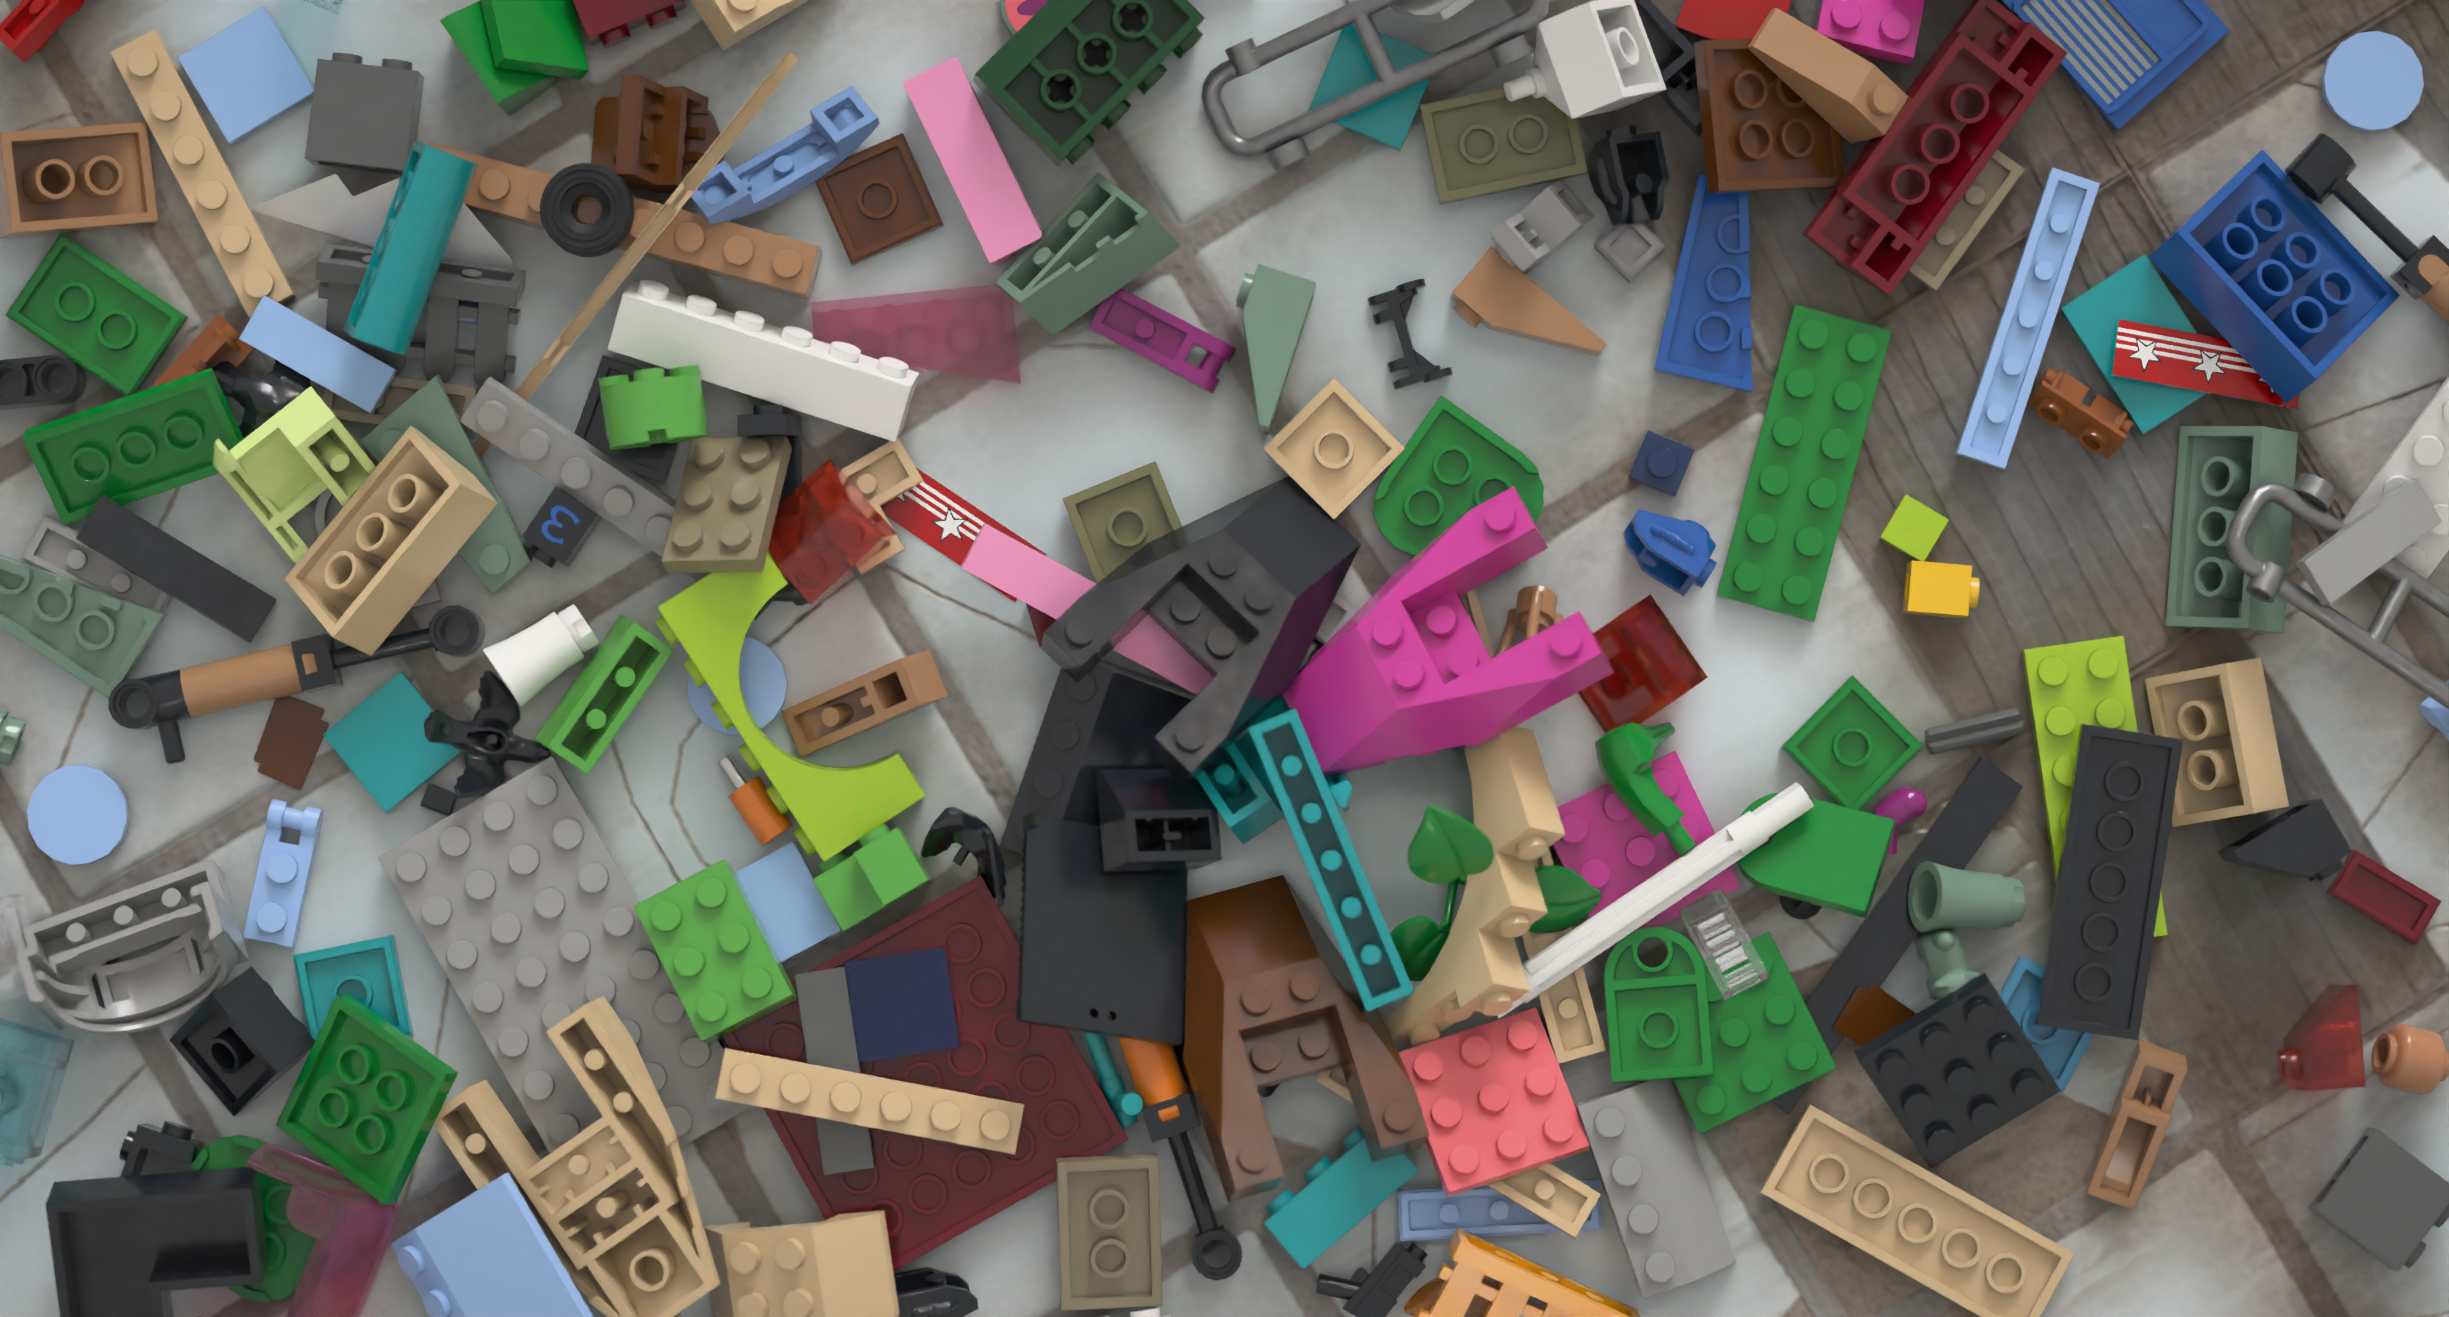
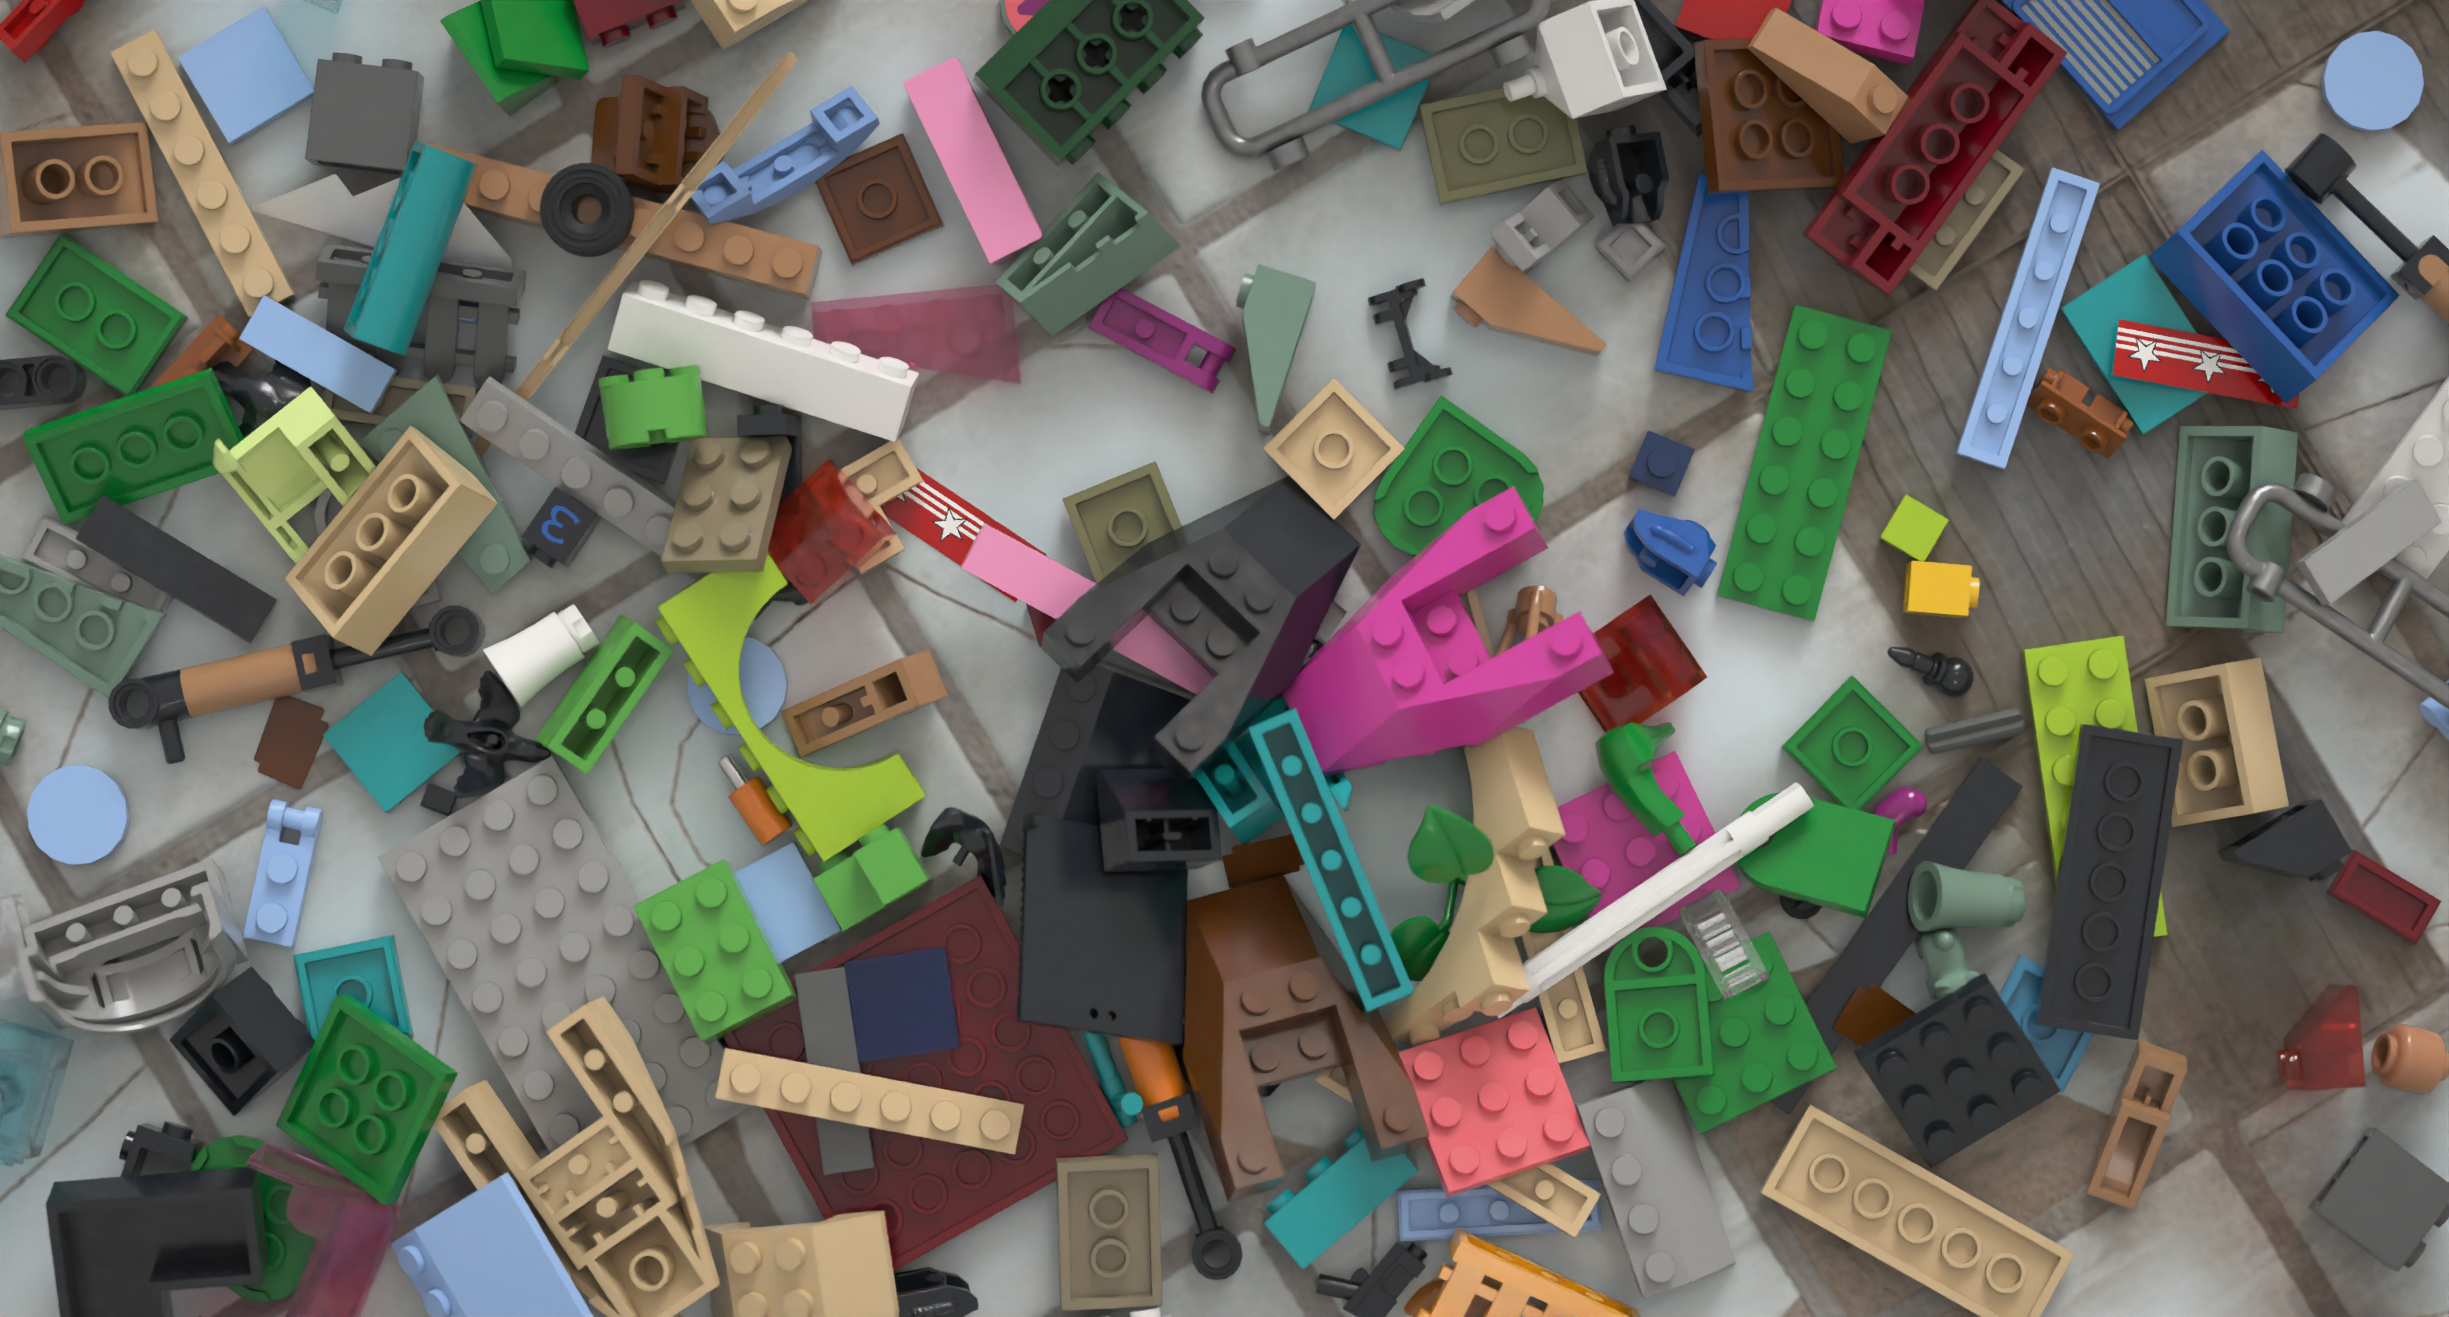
(1262, 860): none -> reddish brown sticker
(1950, 675): none -> black bar

